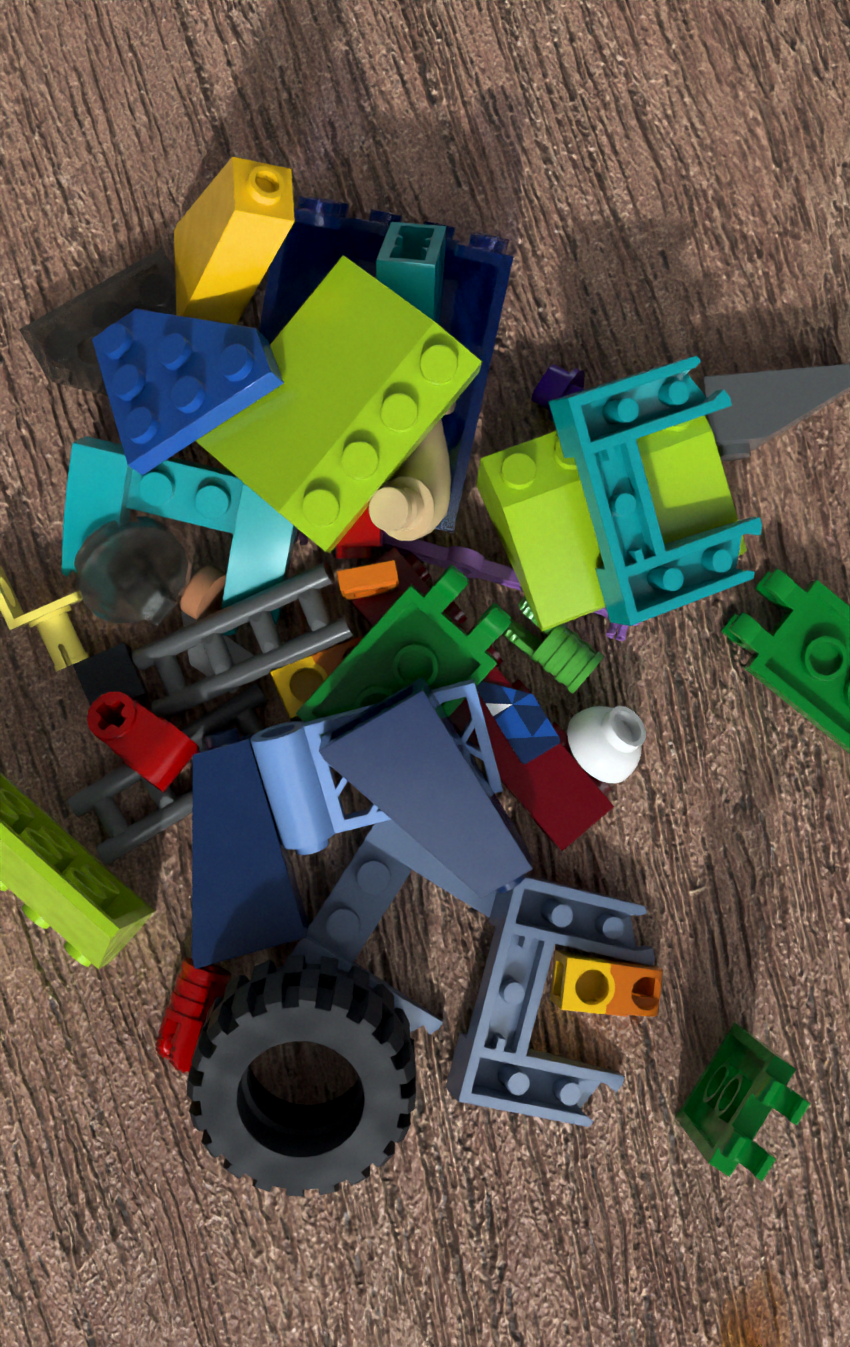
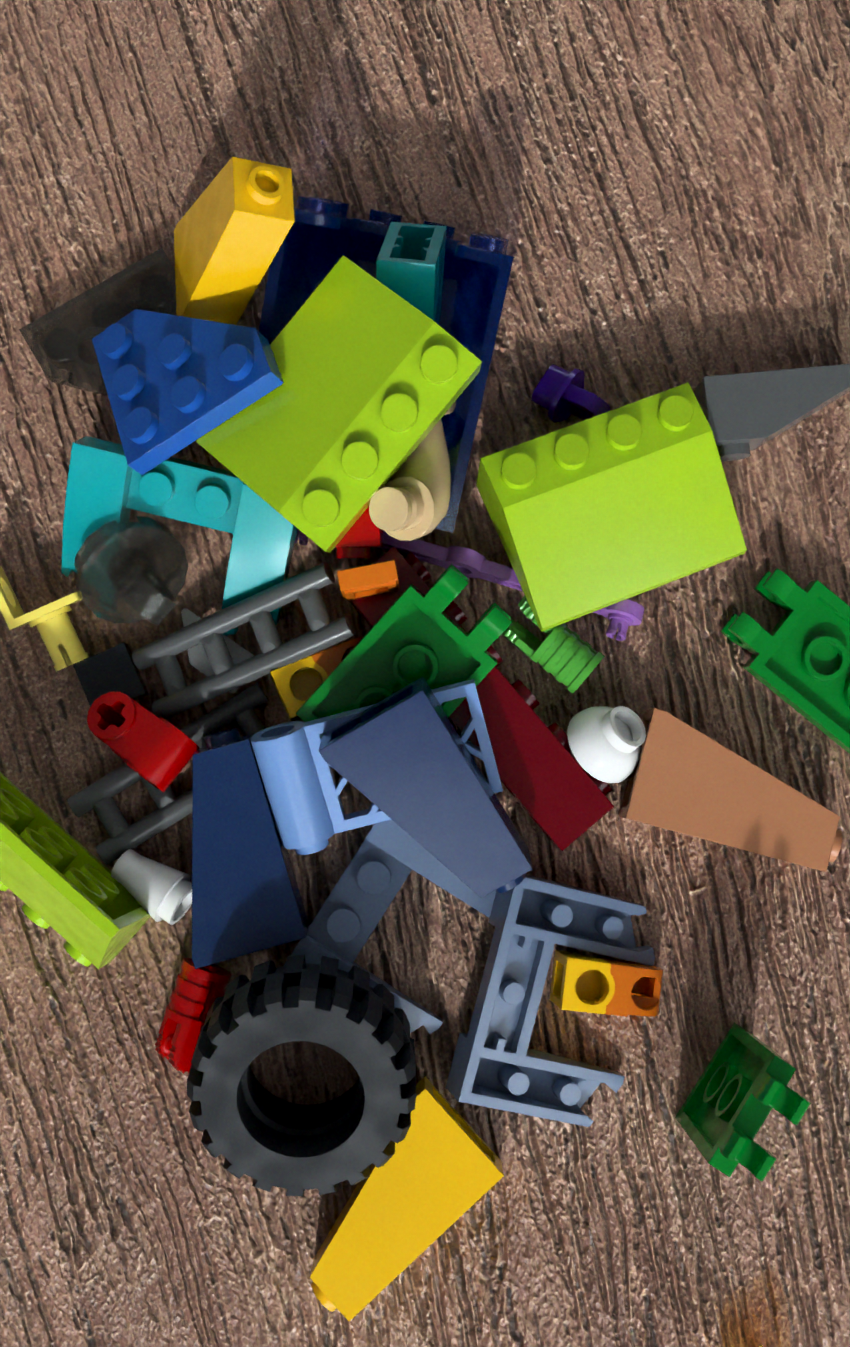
(155, 886): none -> white cone
(203, 592): nougat tile -> none
(404, 1204): none -> yellow slope
(520, 720): dark blue sticker -> none
(600, 432): teal wedge -> none
(717, 796): none -> nougat slope

